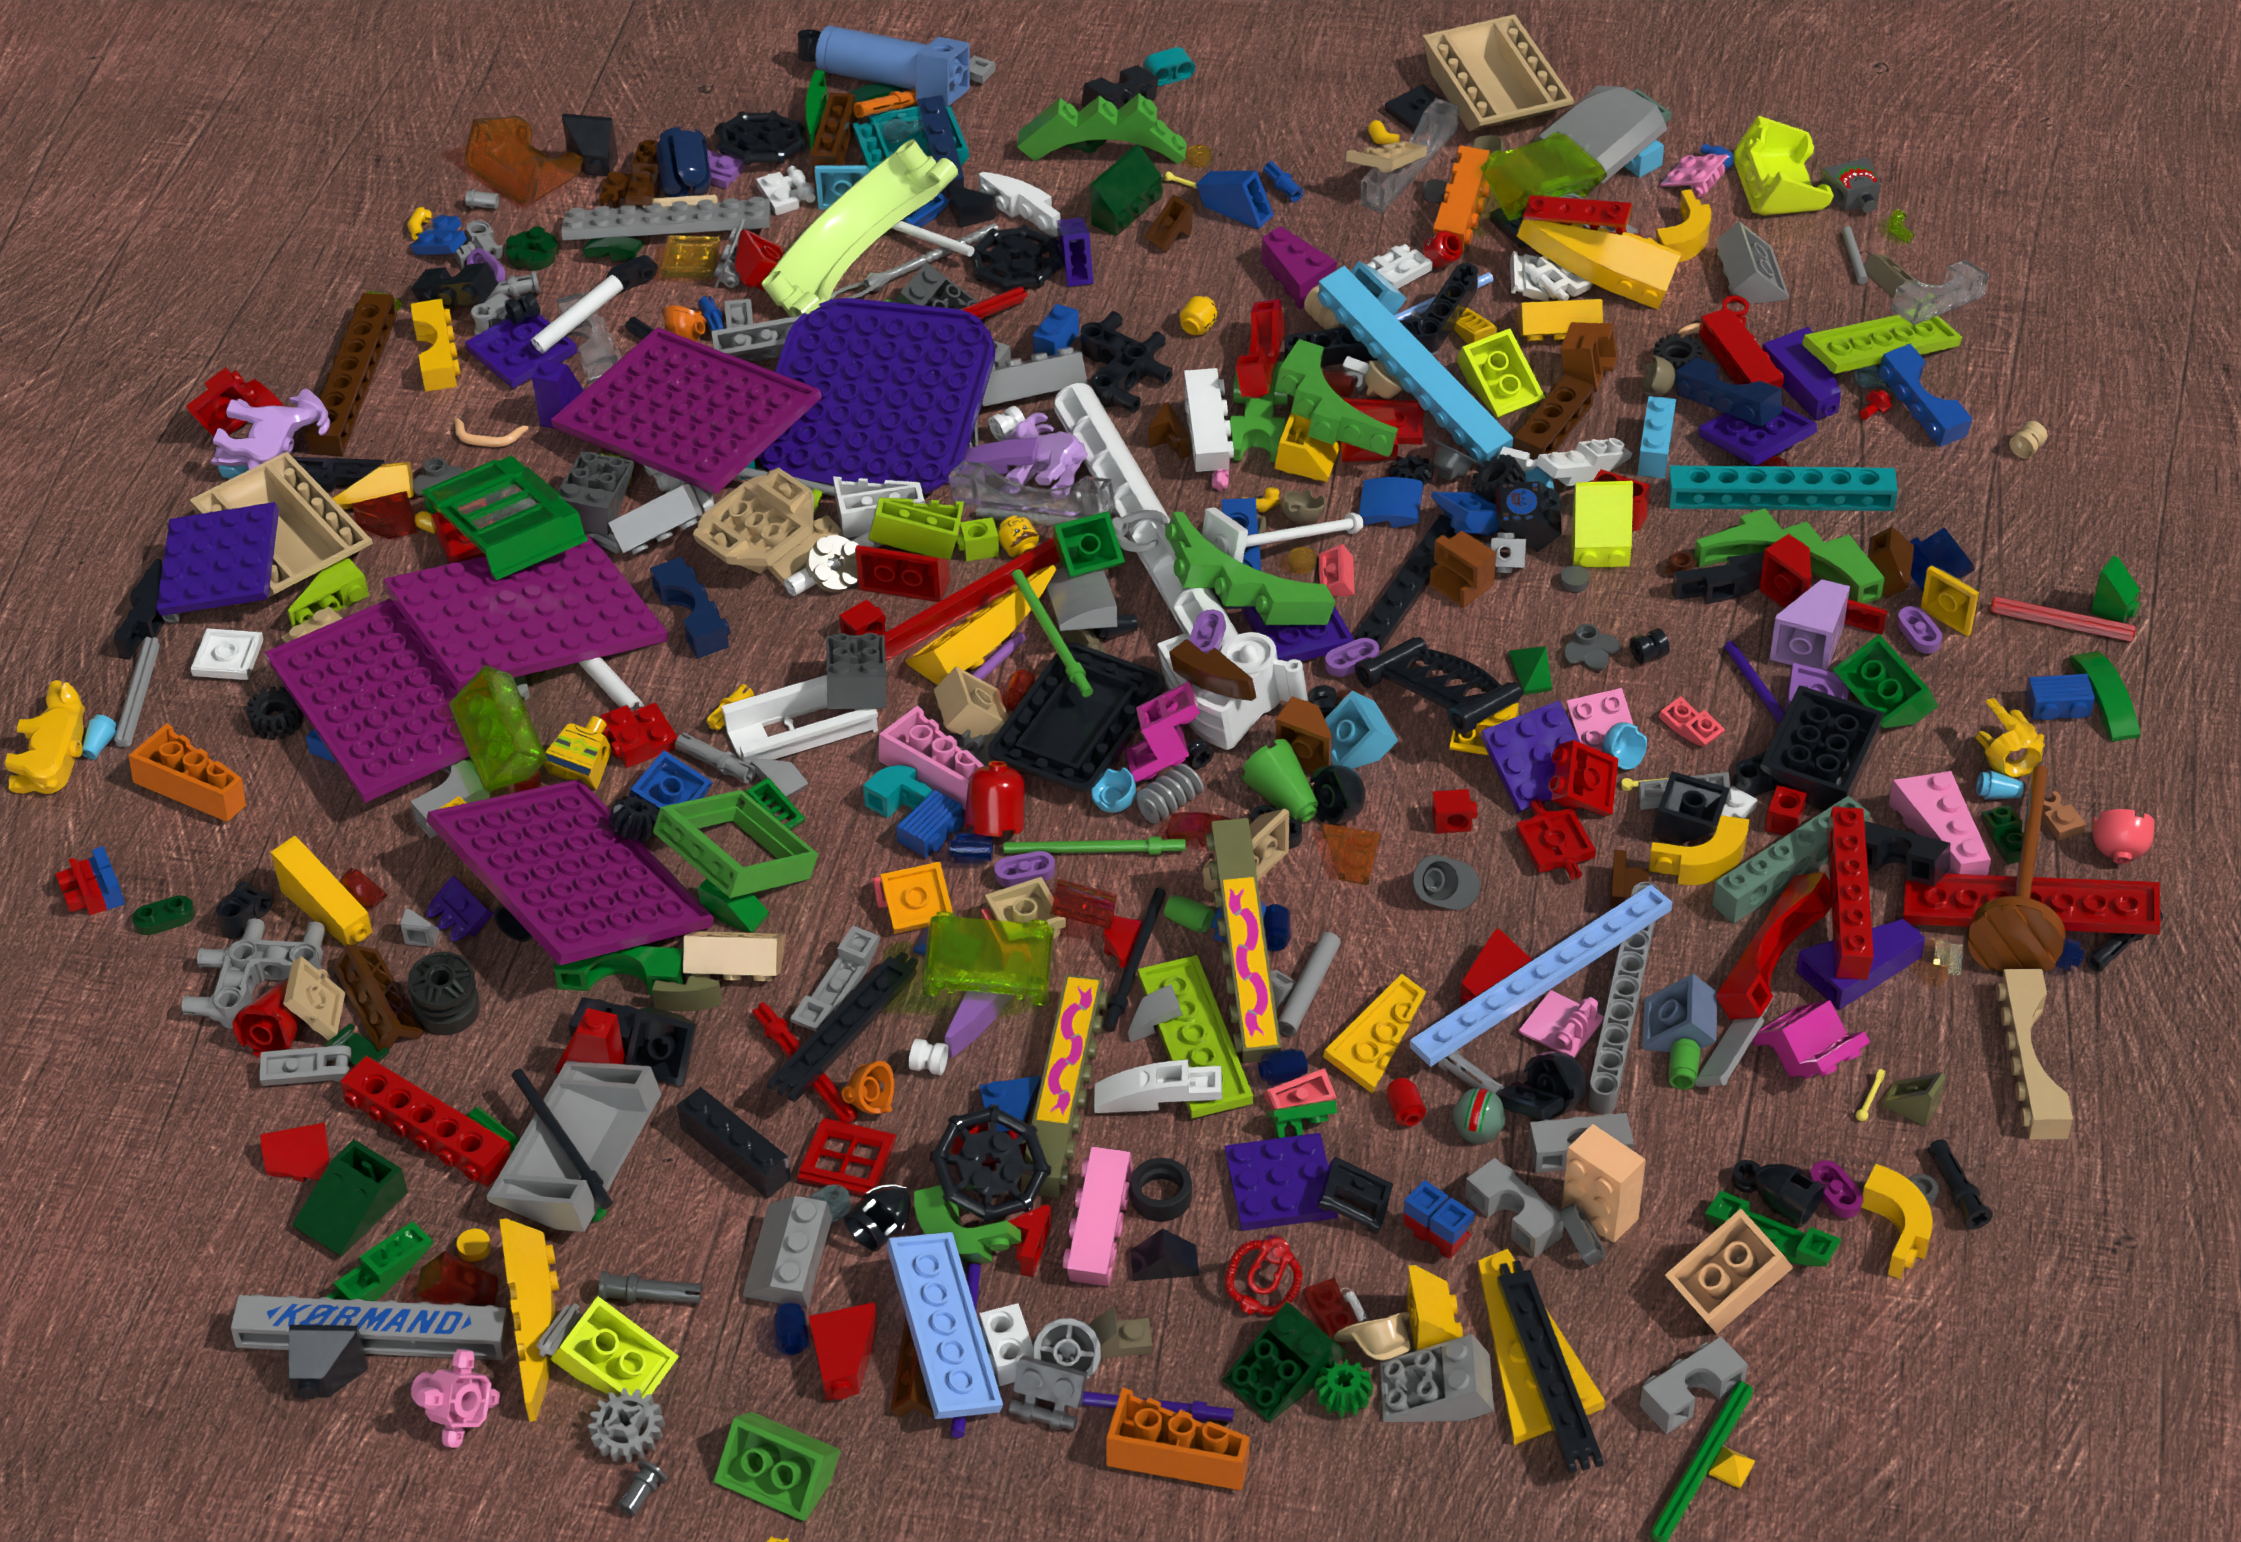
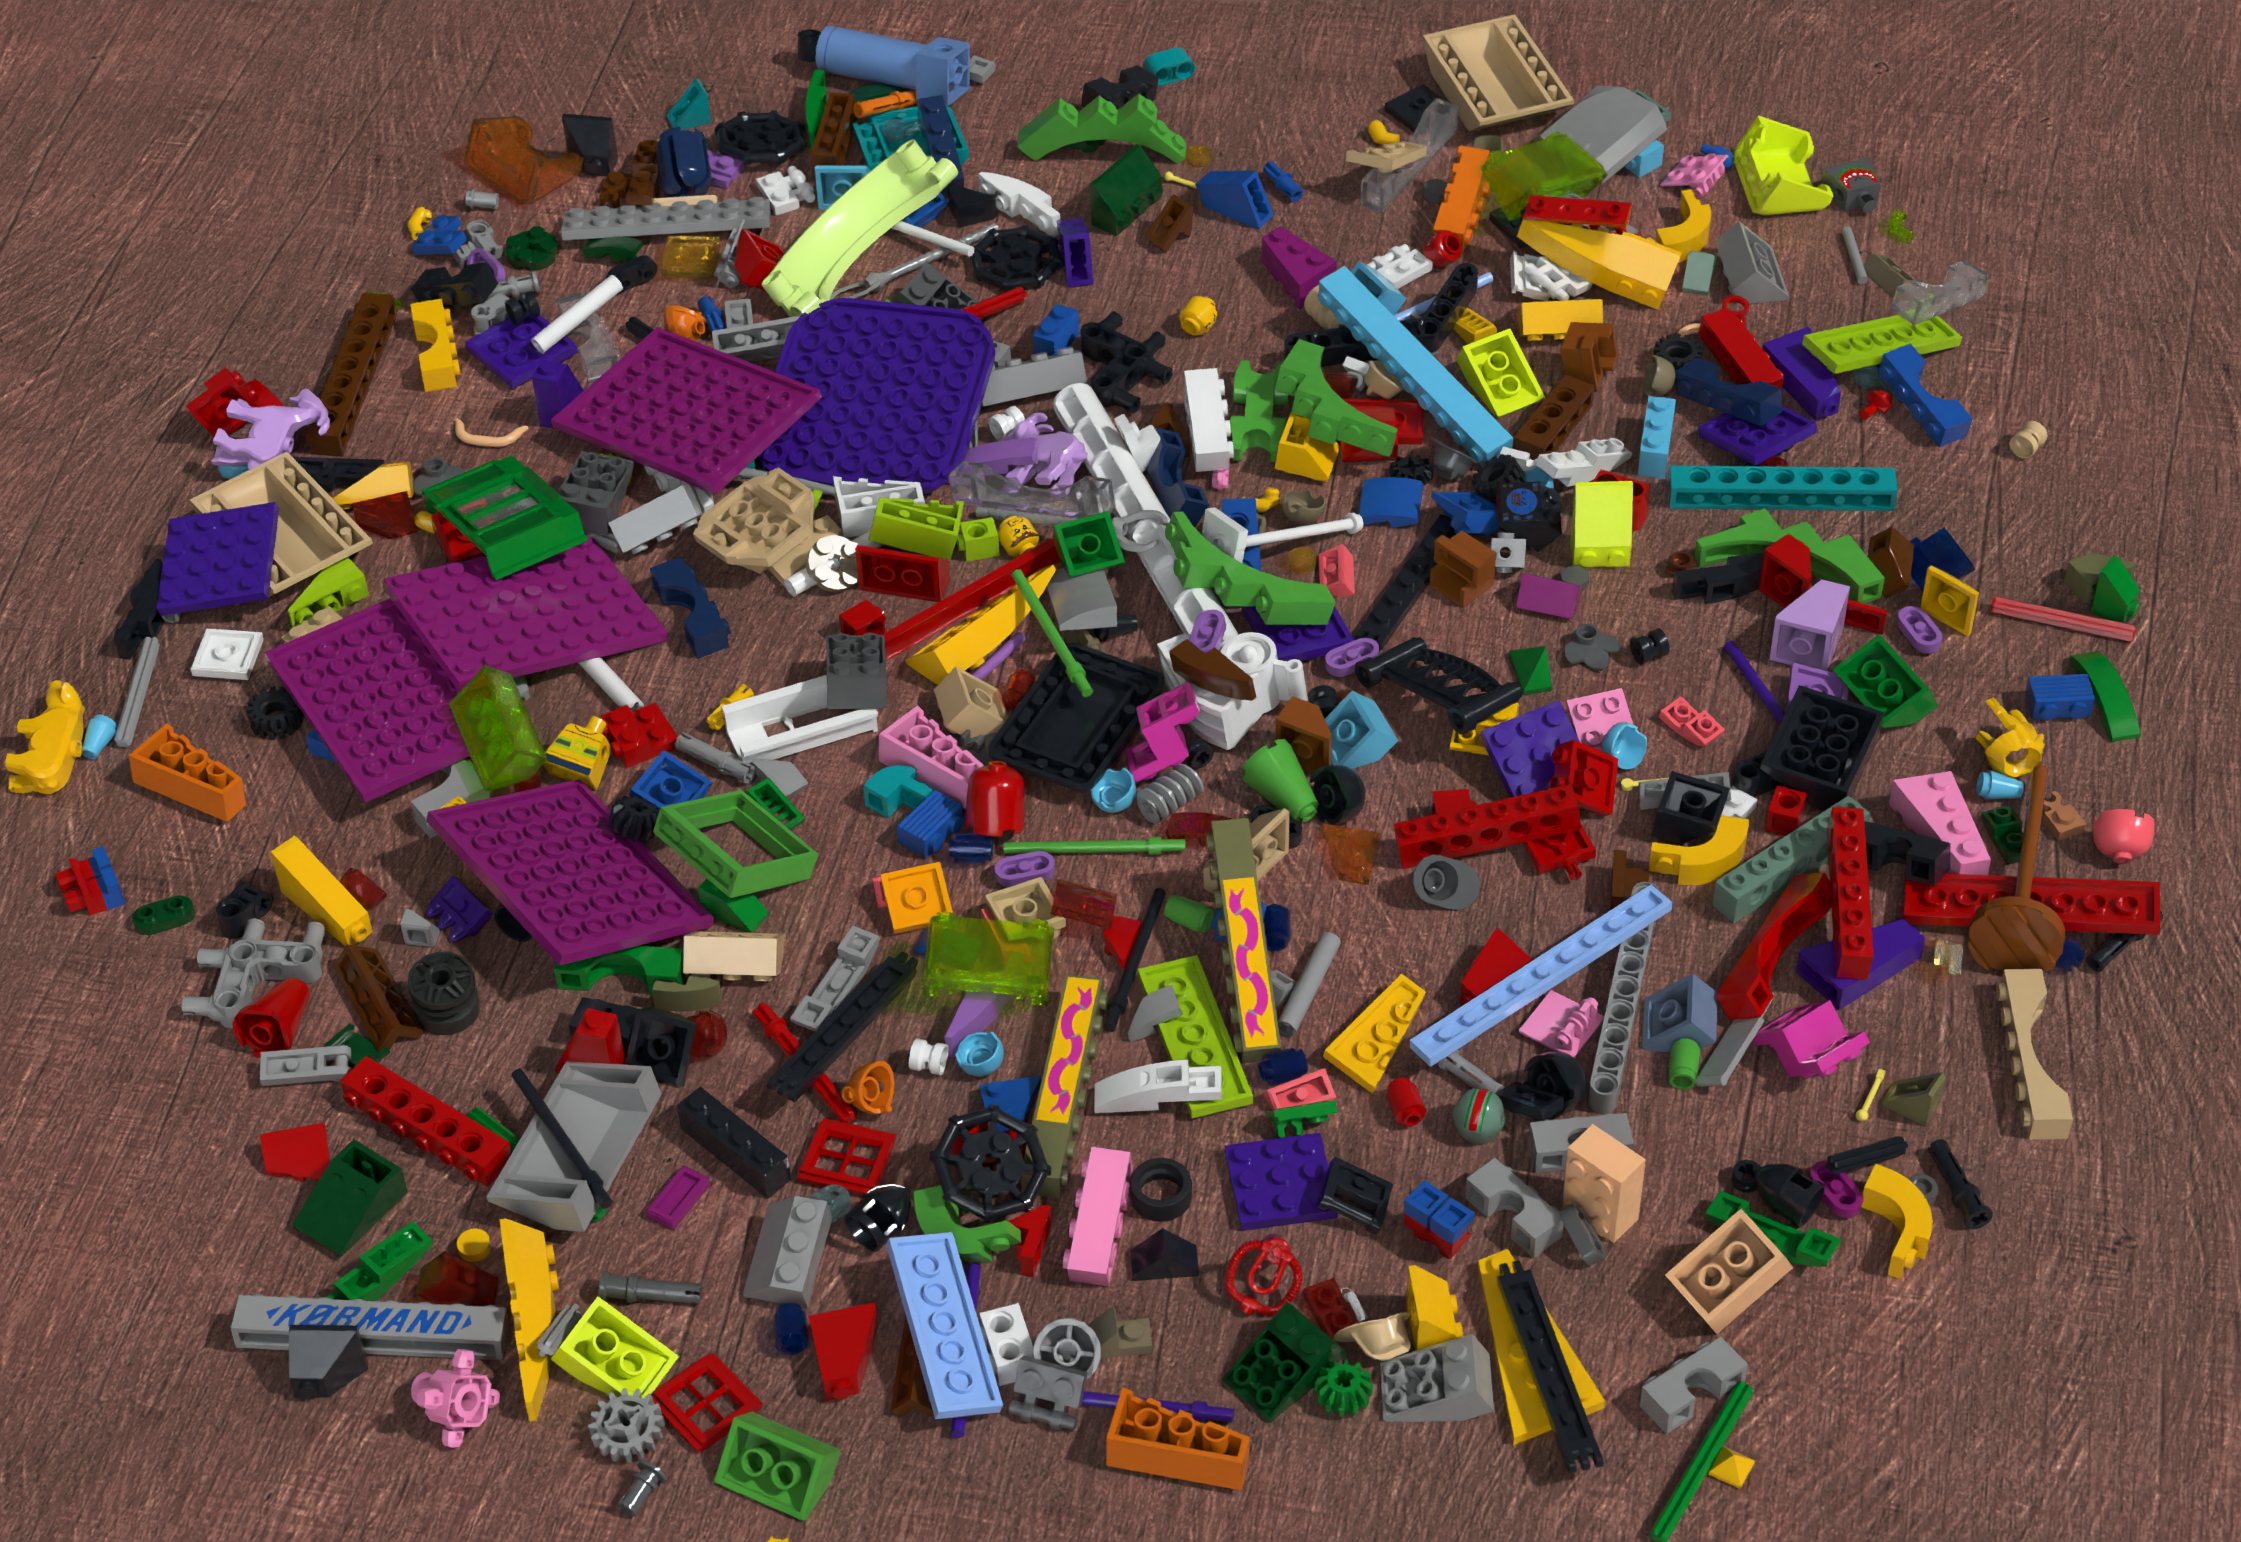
(314, 998): tan plate -> none
(678, 1197): none -> magenta tile
(681, 1420): none -> red piece
(691, 108): none -> teal slope
(710, 1034): none -> clear red hair
(980, 1053): none -> medium azure hair
(1139, 442): none -> white slope
(1166, 476): none -> dark blue arch
(1267, 332): red arch -> none
(1488, 825): none -> red brick
(1548, 596): none -> magenta brick
(1699, 272): none -> sand green slope
(1866, 1155): none -> black axle
(2084, 572): none -> olive slope

